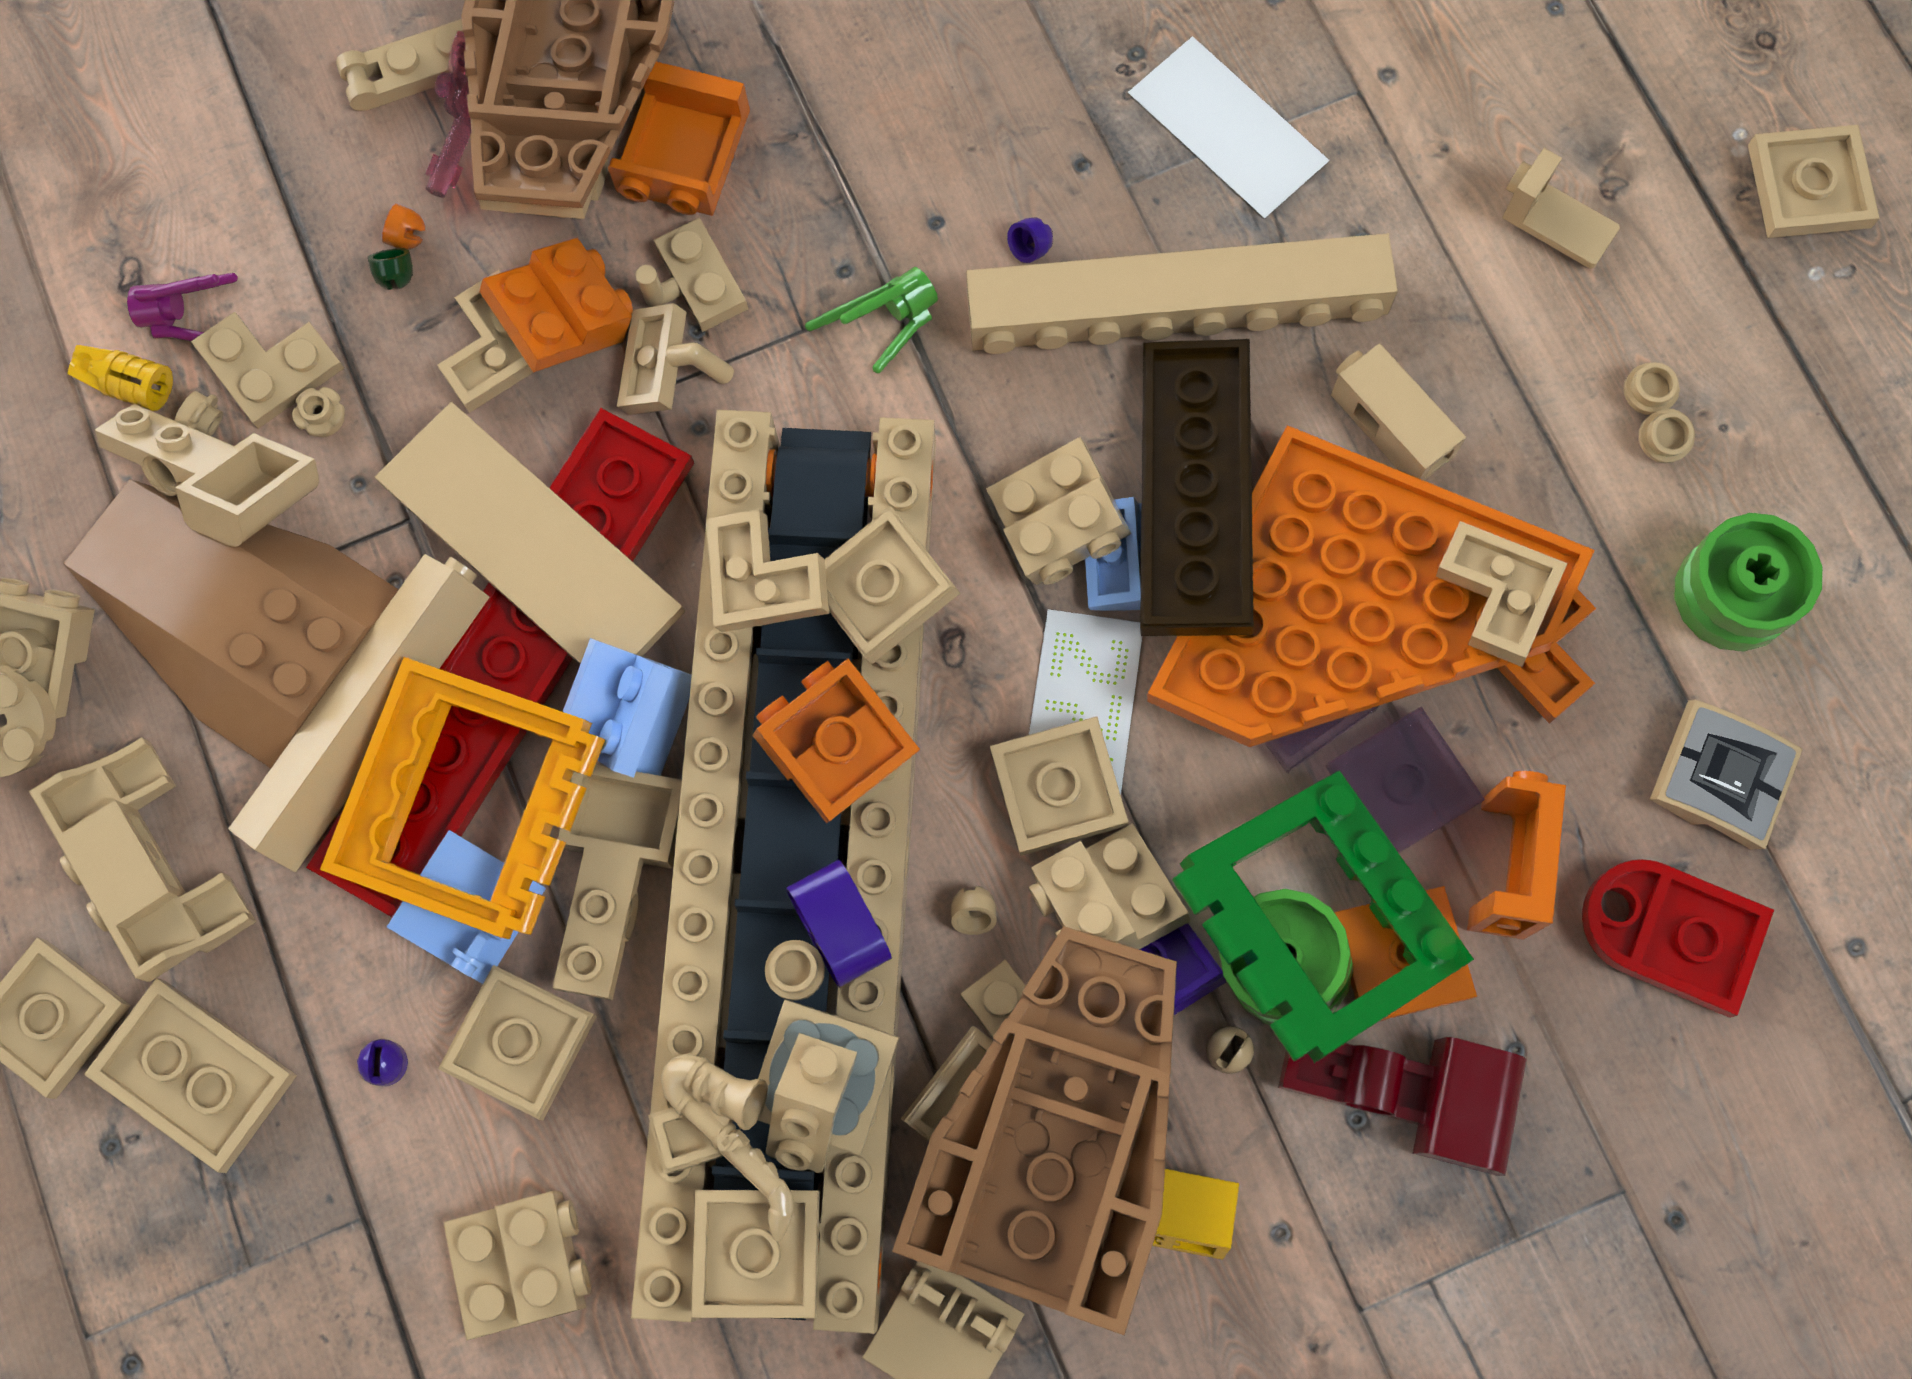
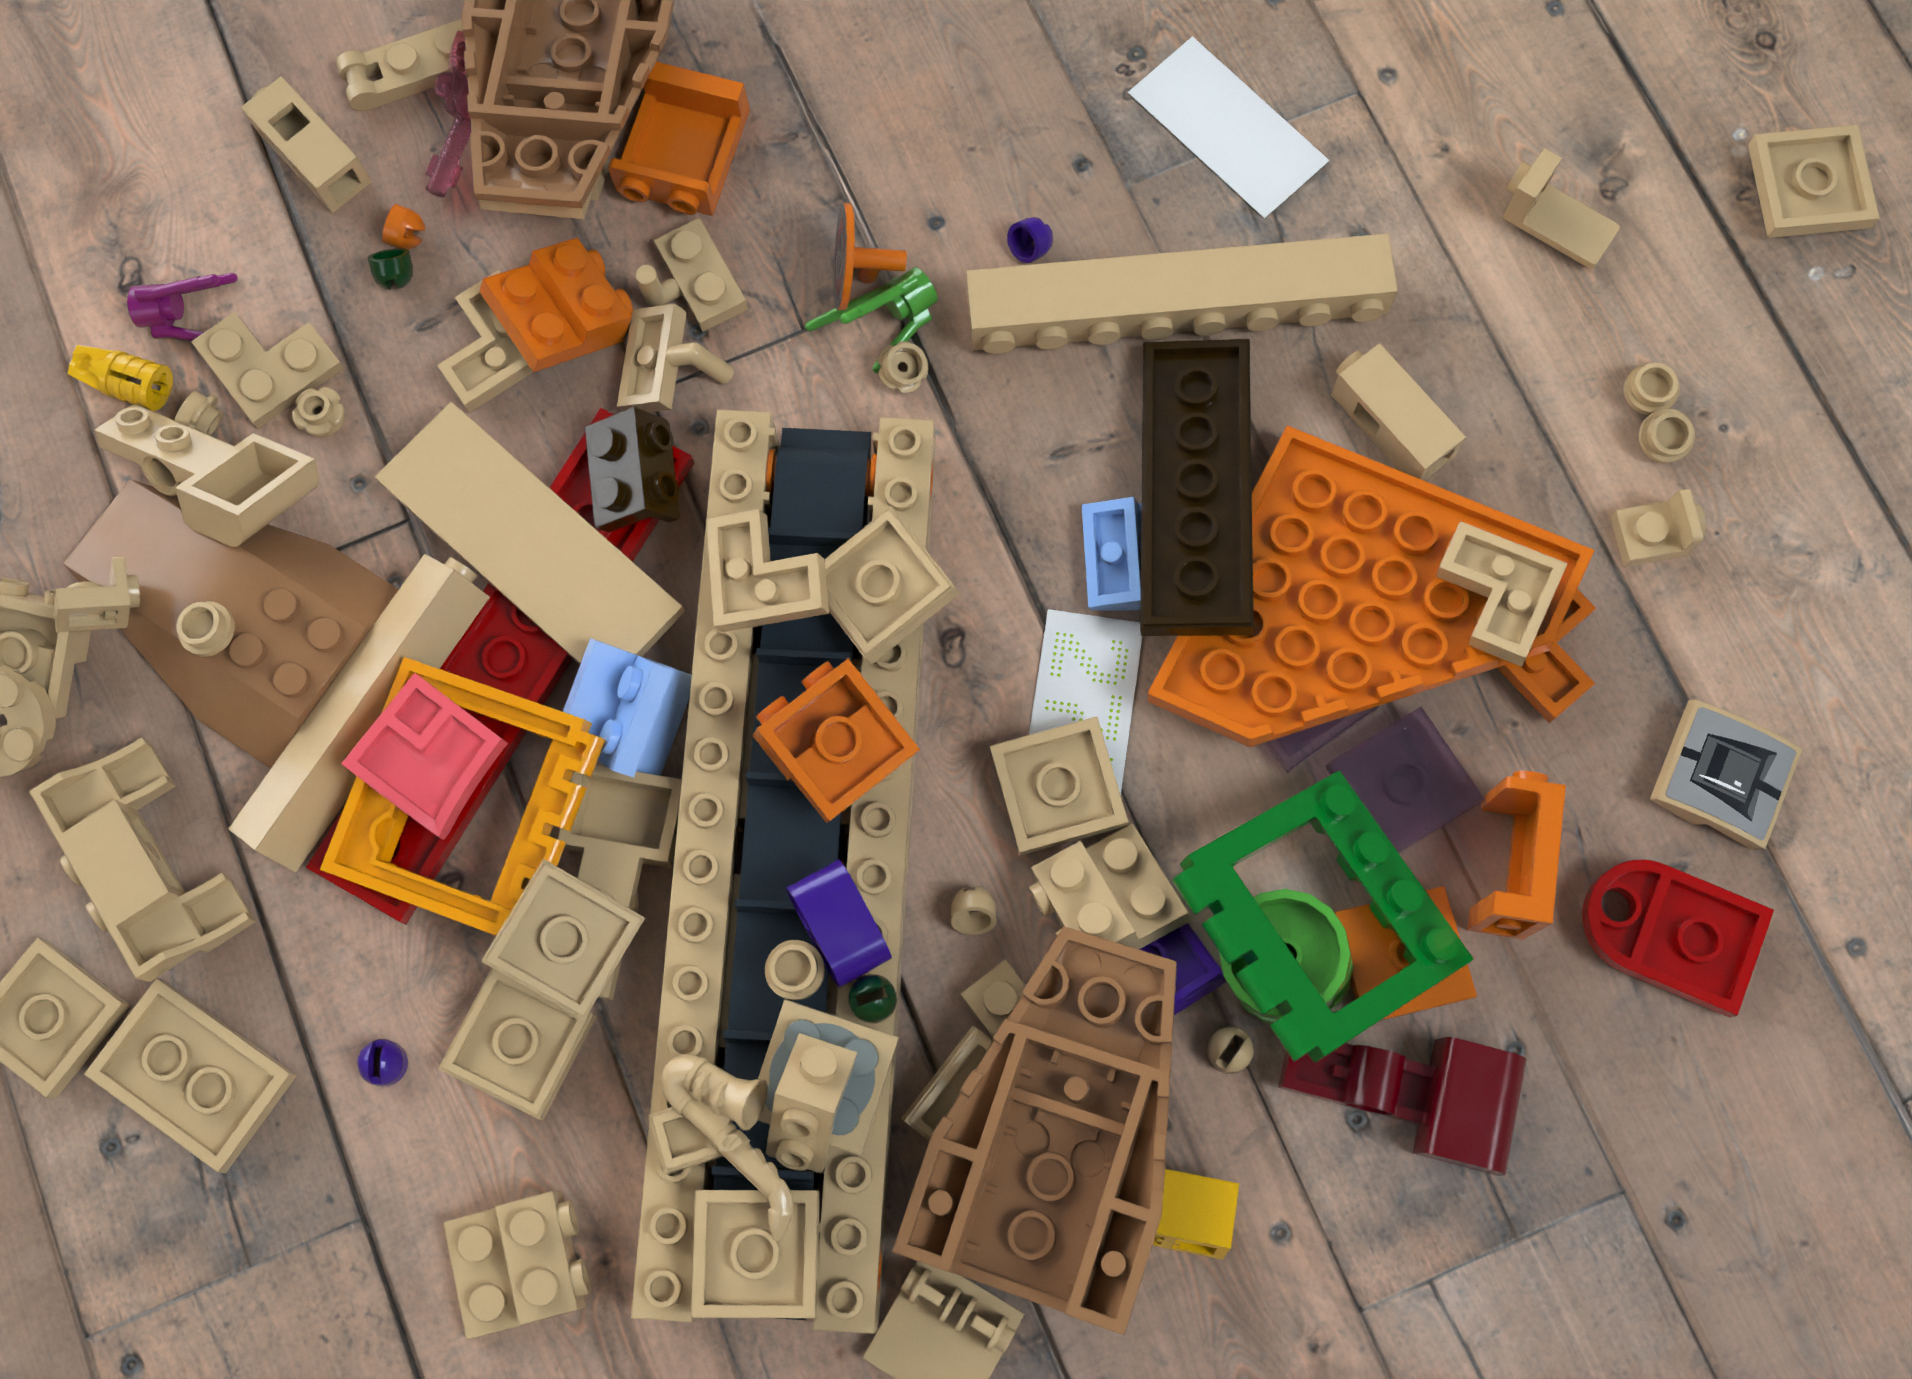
(95, 606): none -> tan bracket
(205, 628): none -> tan plate
(306, 144): none -> tan brick
(425, 755): none -> coral plate
(458, 944): light blue hinge -> none
(563, 939): none -> tan plate
(631, 469): none -> dark brown bracket
(867, 260): none -> orange shield
(876, 1010): none -> dark green hinge
(909, 355): none -> tan plate
(1058, 513): tan plate -> none
(1659, 529): none -> tan bracket
(1748, 582): bright green wheel -> none

